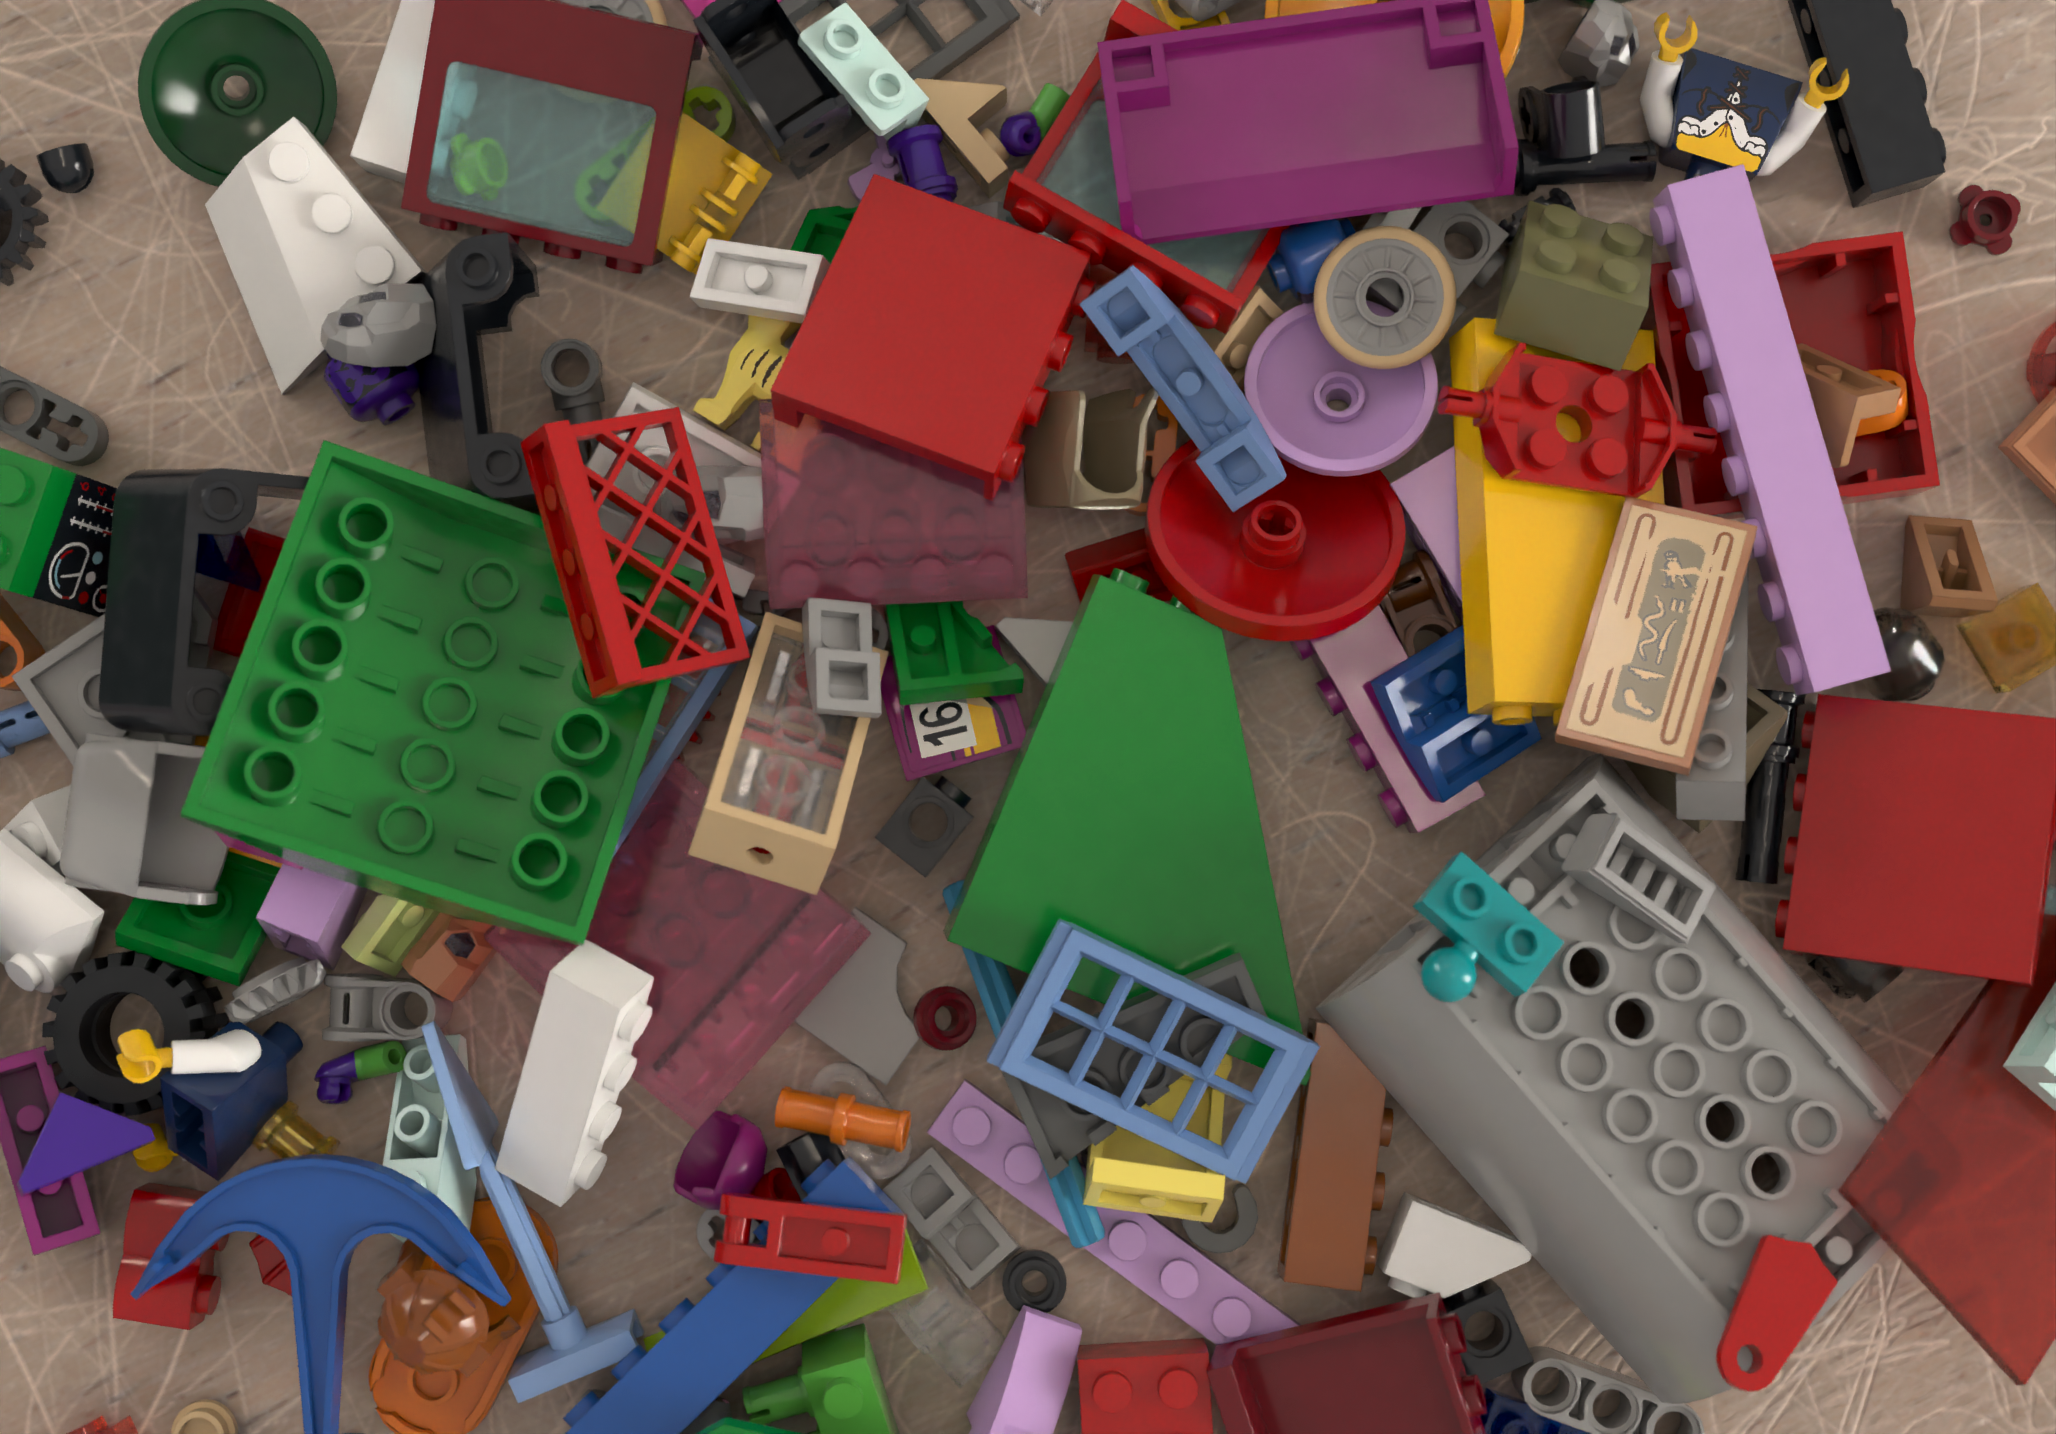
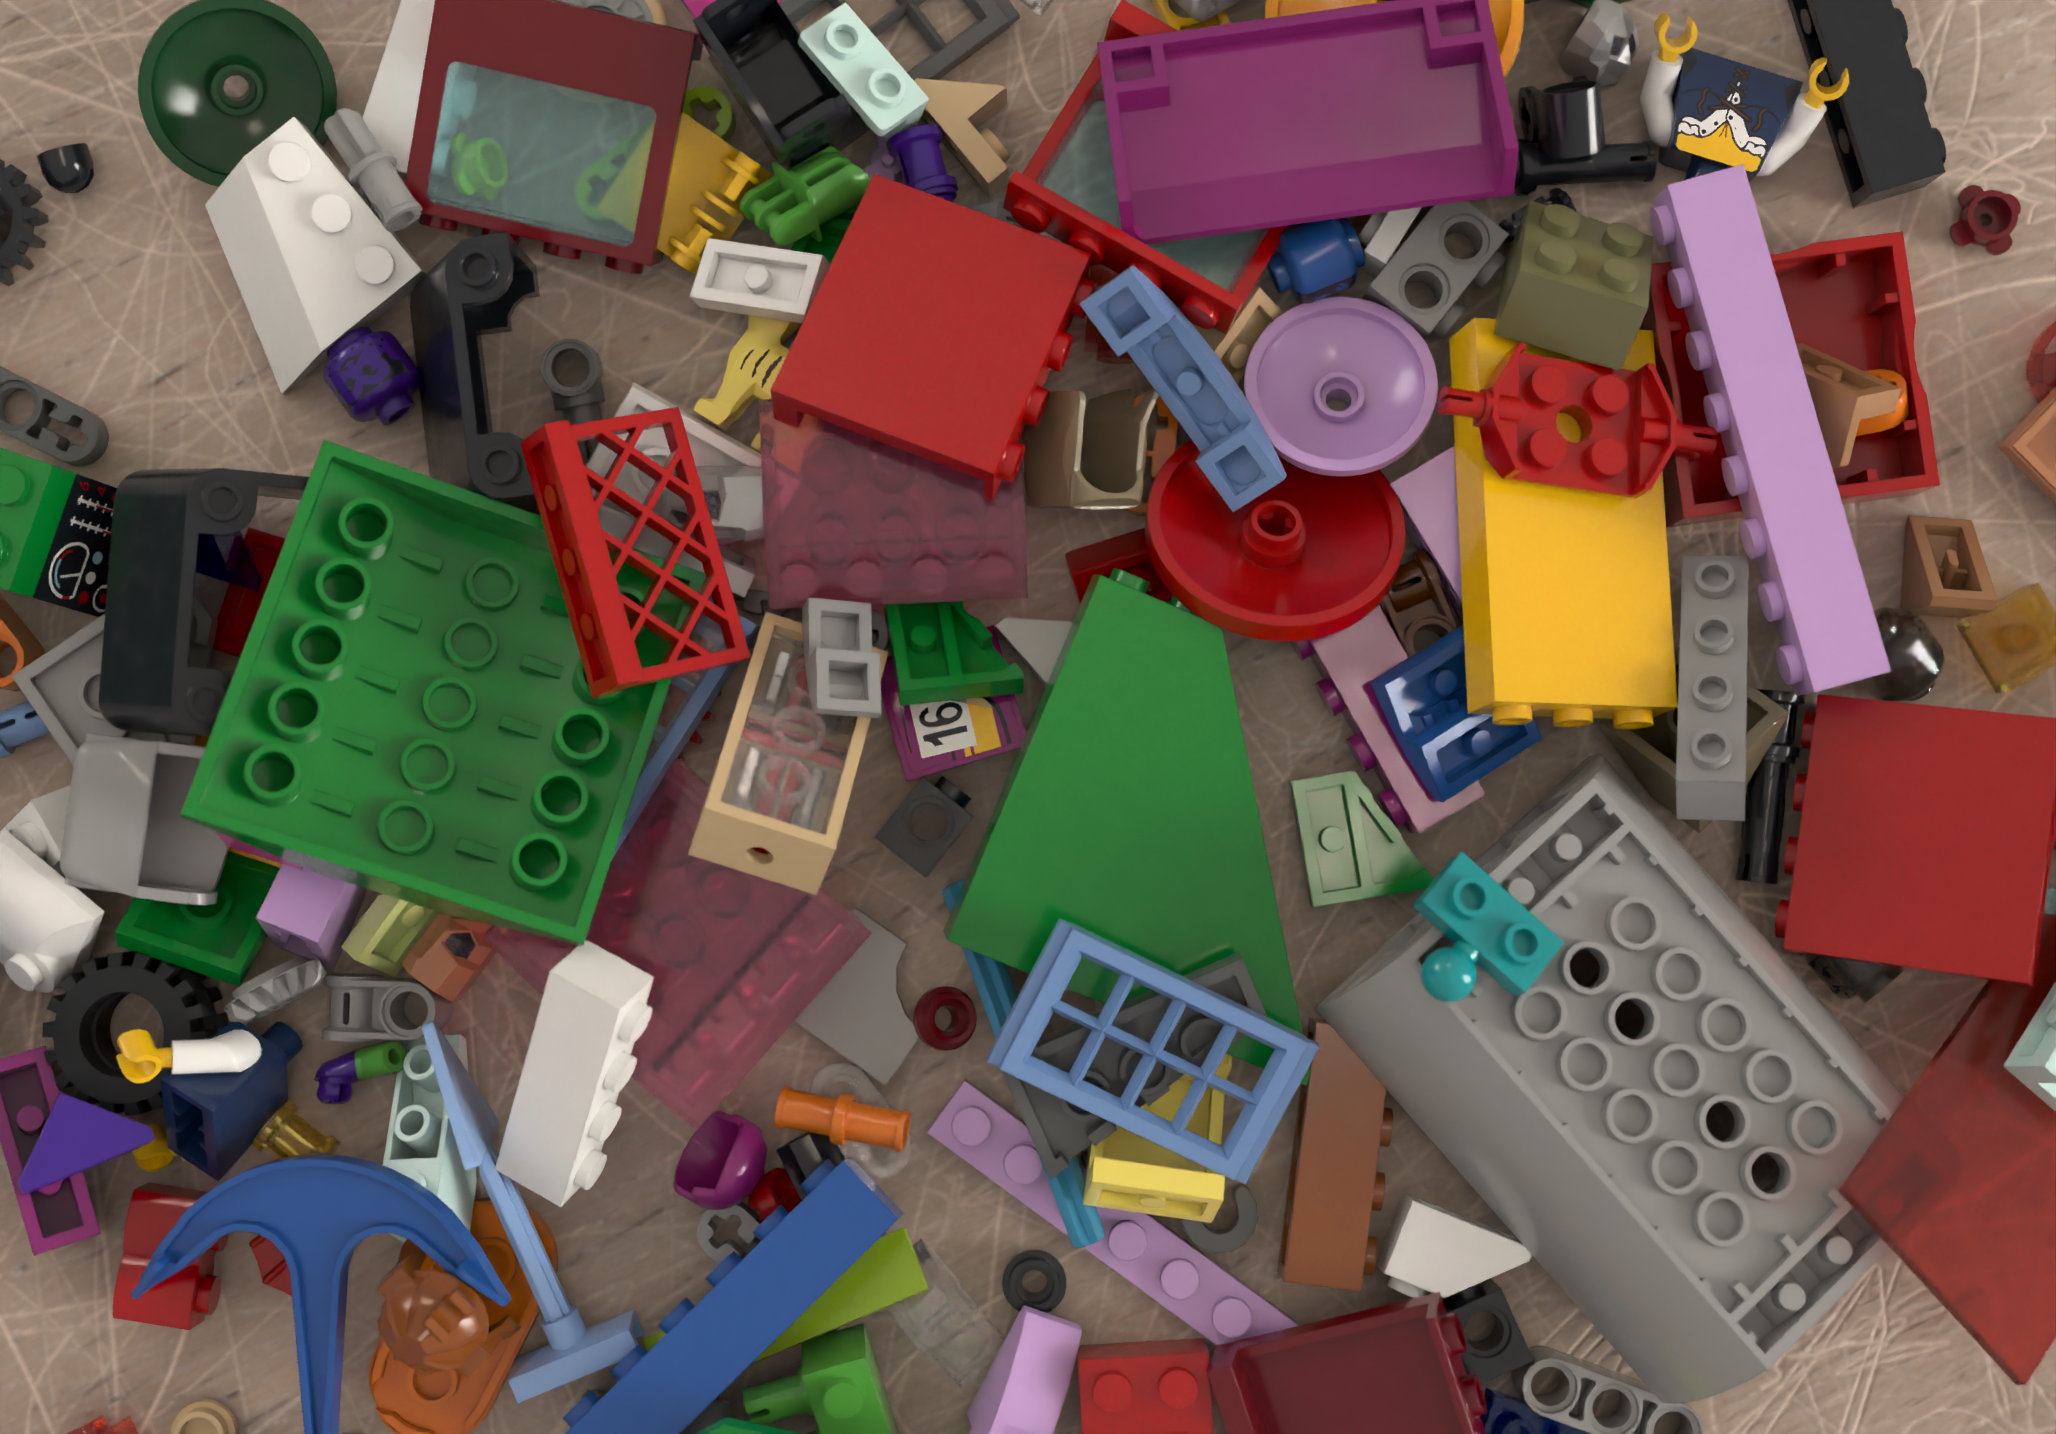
(372, 169): none -> light grey axle
(382, 327): light grey rock -> none
(805, 196): none -> bright green arm
(813, 1238): red plate -> none
(952, 1218): light grey slope -> none
(1026, 130): arm -> none
(1349, 842): none -> wing
(1378, 255): light grey wheel -> none
(1601, 856): light grey slope -> none
(1656, 635): tile -> none
(1773, 1310): red piece -> none

